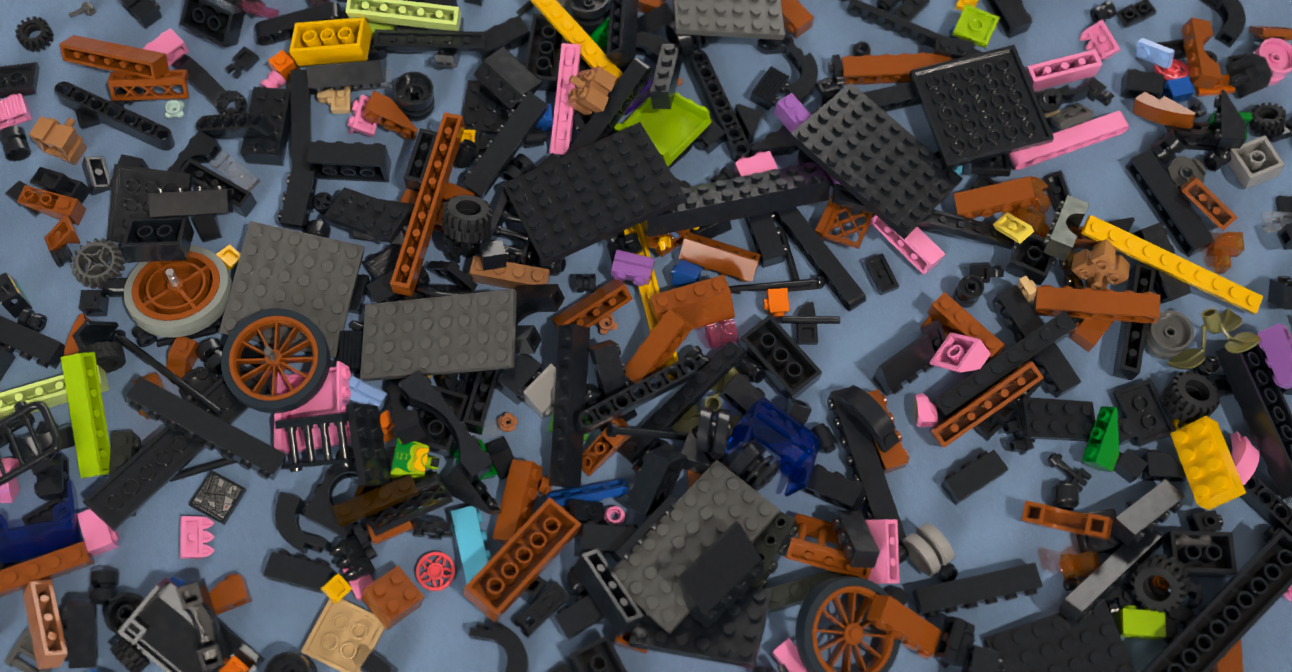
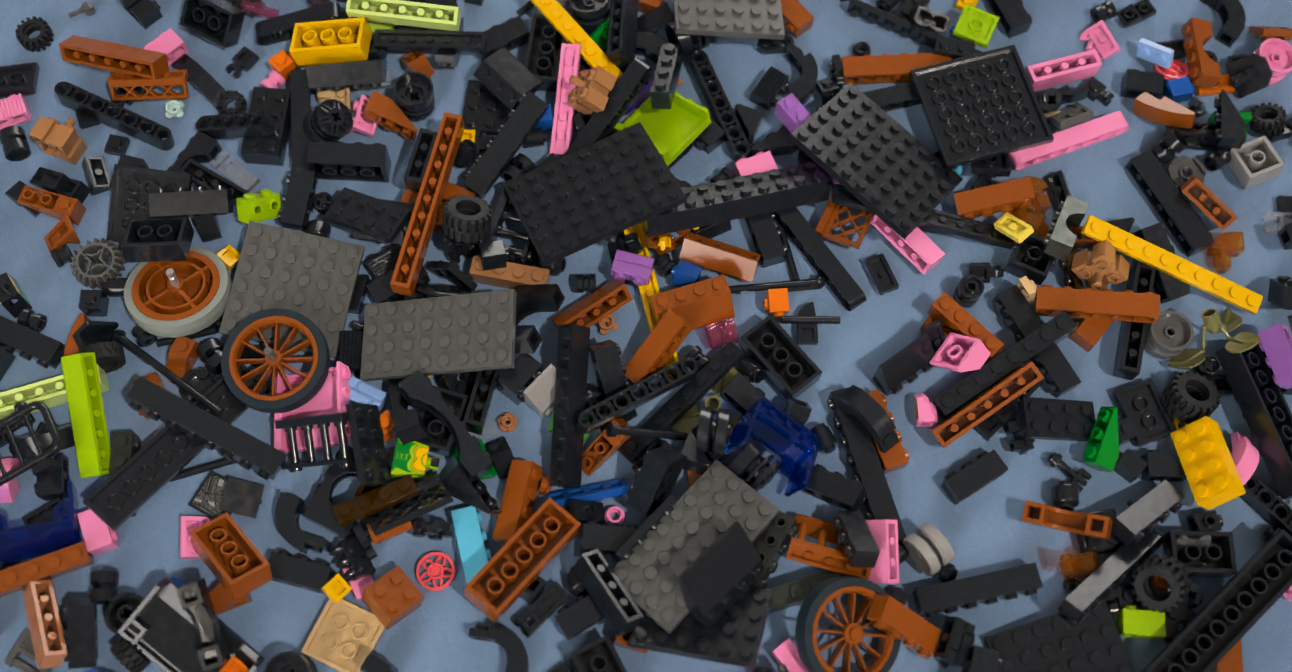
(117, 145): none -> black plate
(231, 556): none -> dark orange brick
(242, 497): none -> black piece
(258, 206): none -> lime brick
(328, 121): none -> black wheel
(417, 62): none -> dark orange slope
(665, 264): none -> black wheel
(926, 17): none -> black brick

